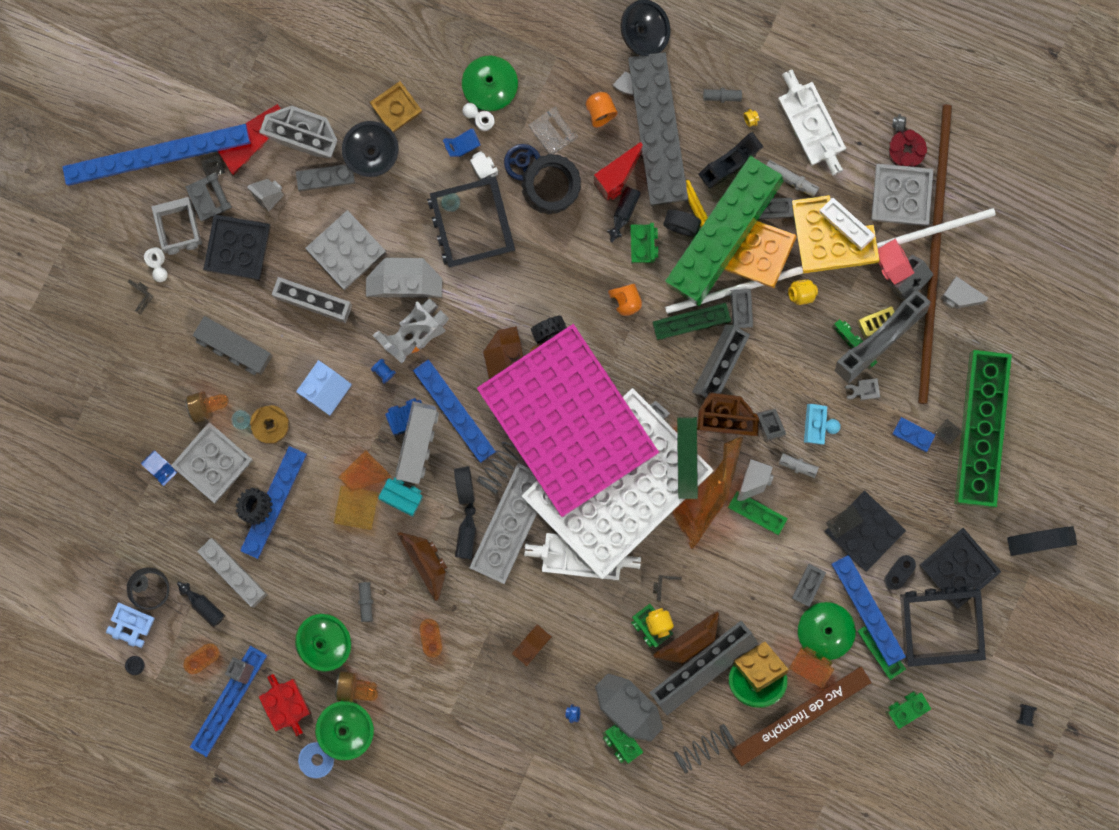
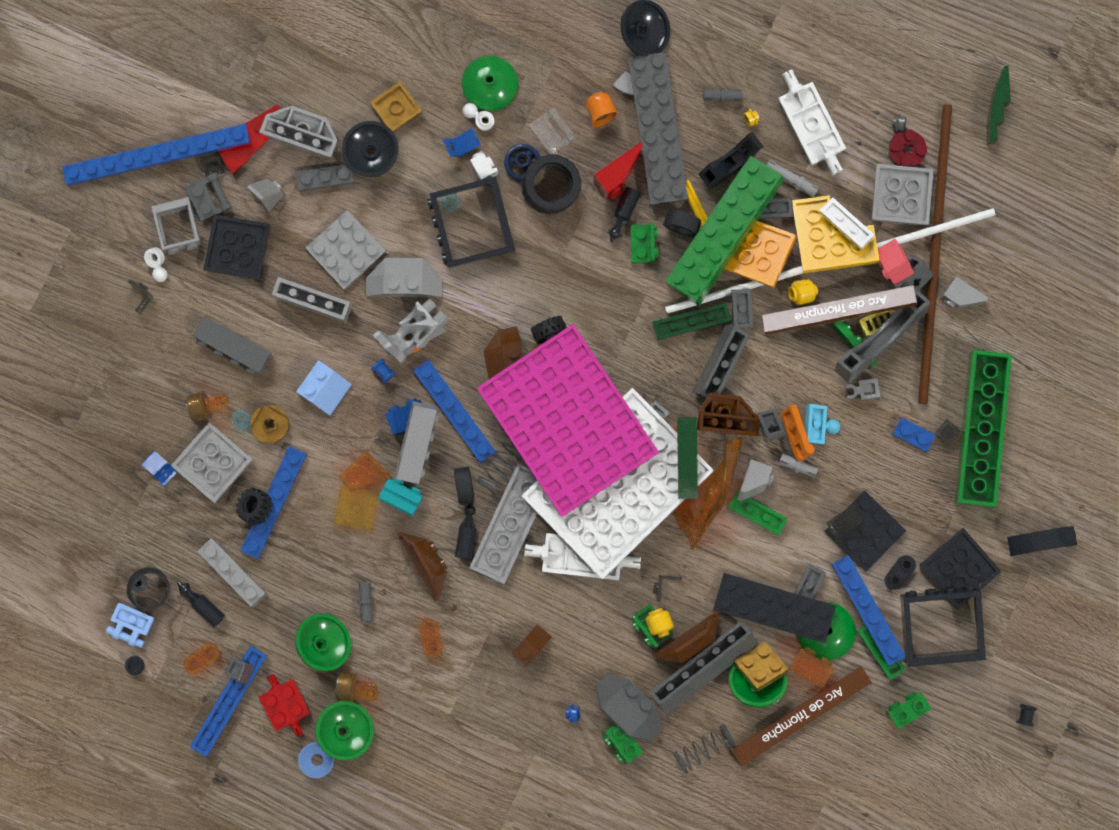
(627, 293): orange helmet -> none
(774, 608): none -> black plate
(796, 433): none -> orange plate
(839, 310): none -> tile
(999, 99): none -> dark green slope

